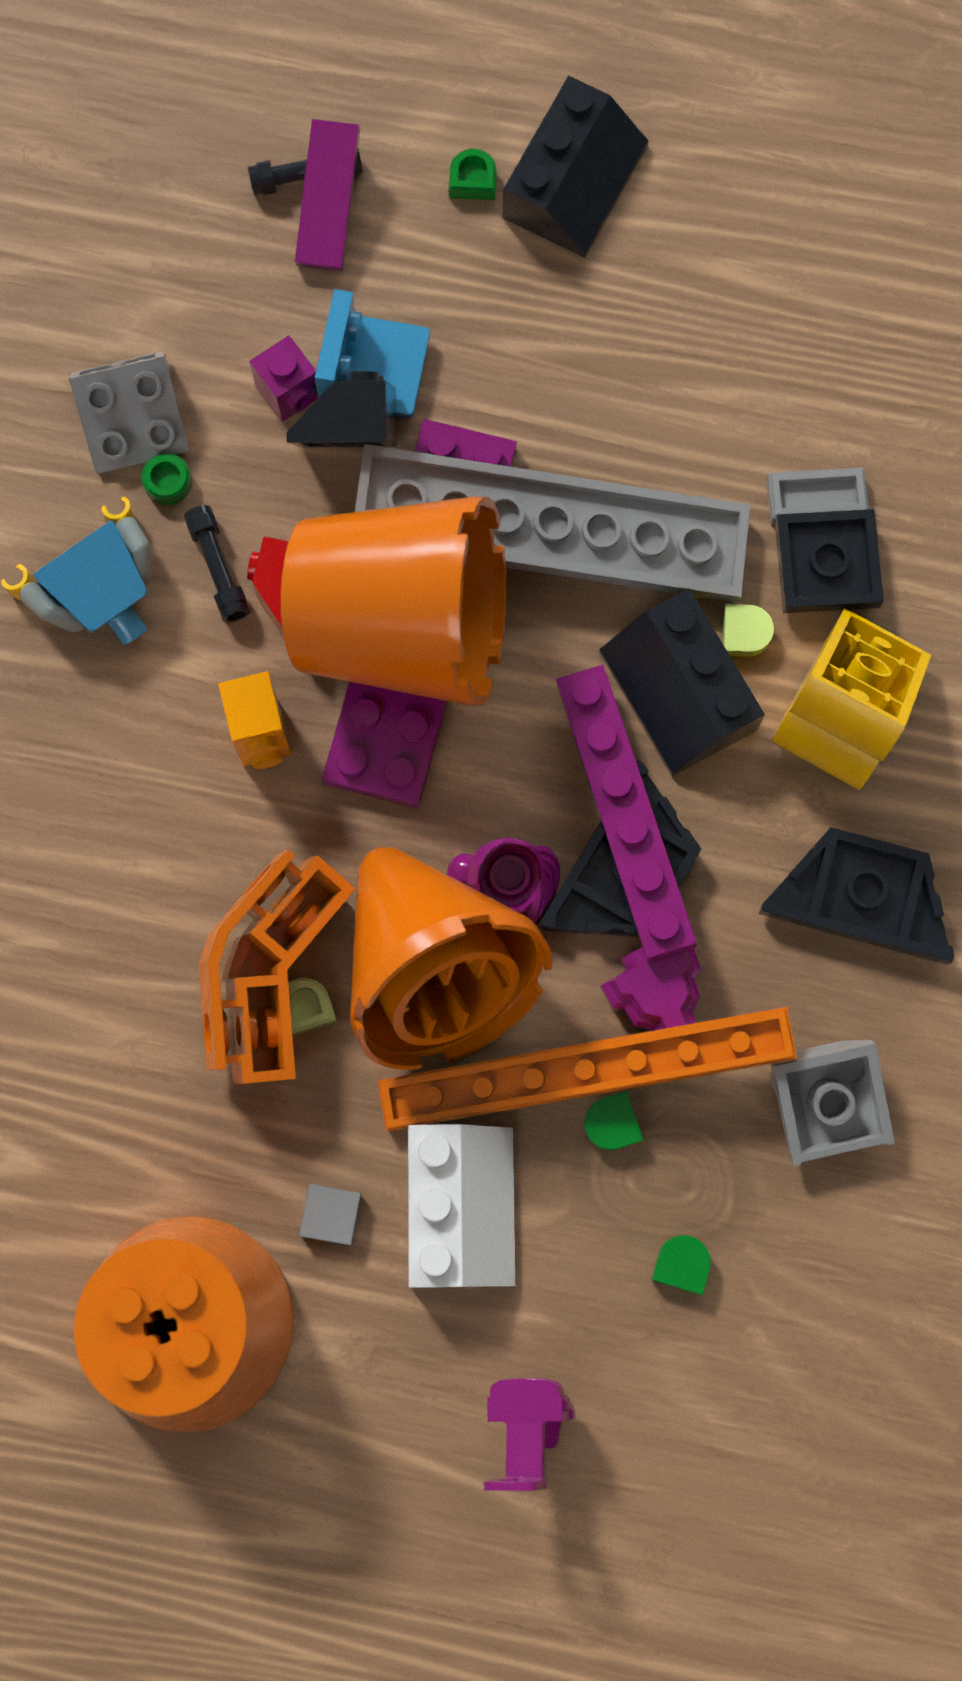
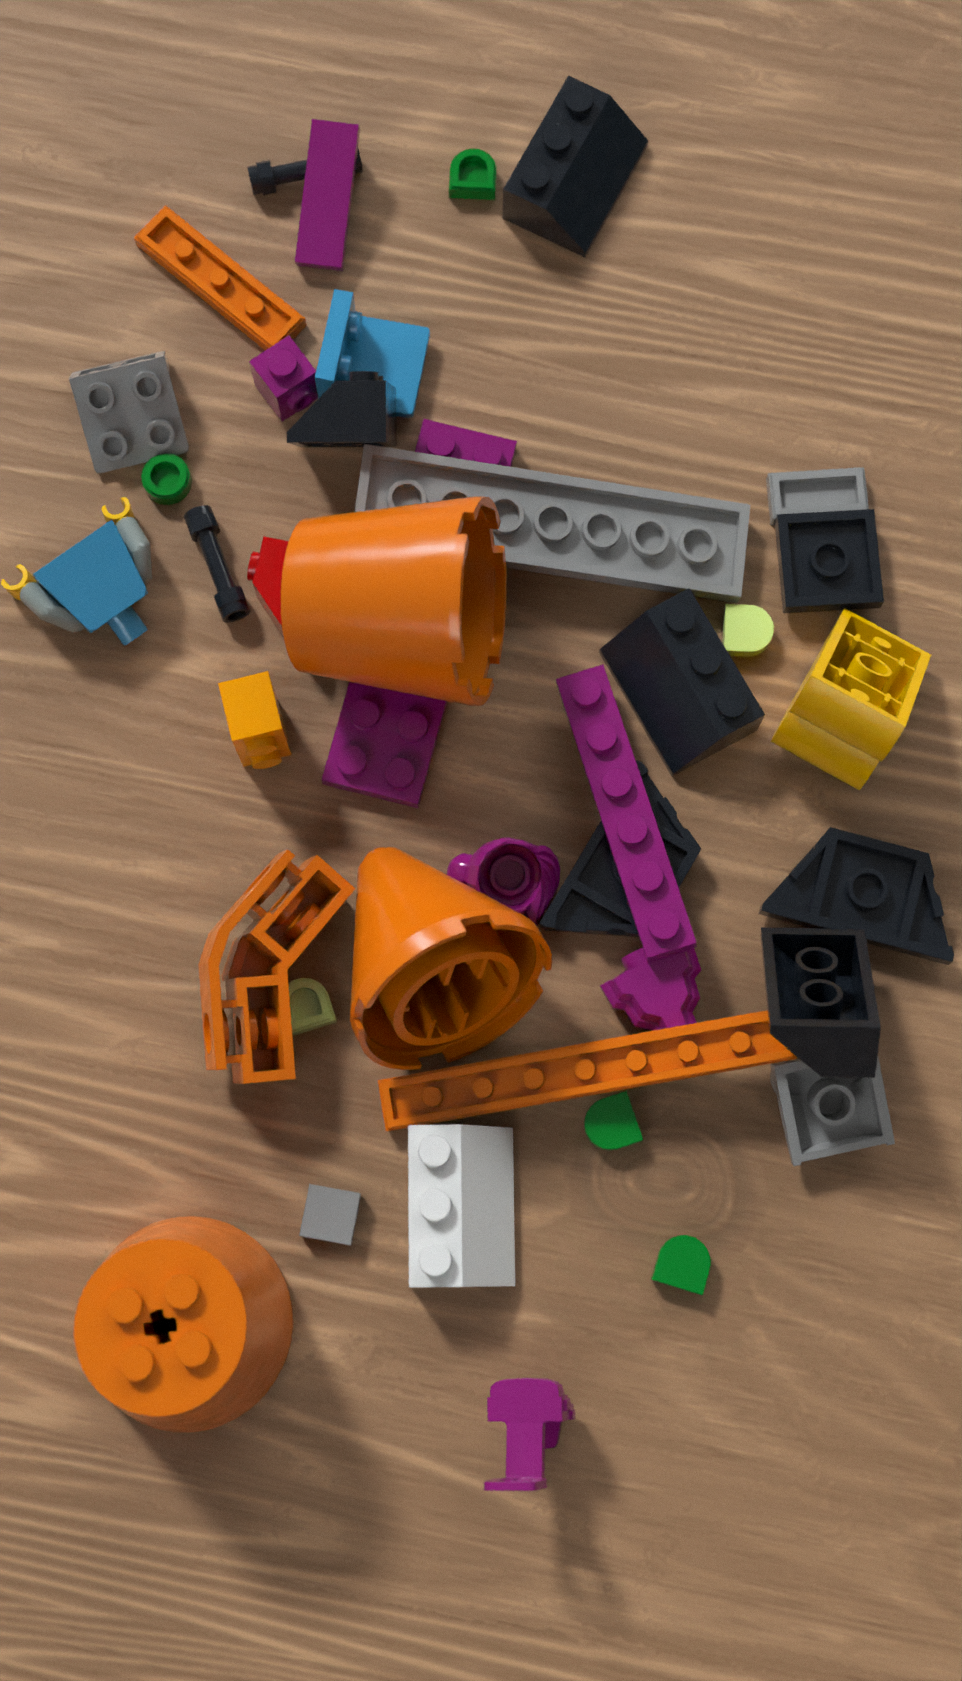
(218, 279): none -> orange tile
(822, 998): none -> black slope

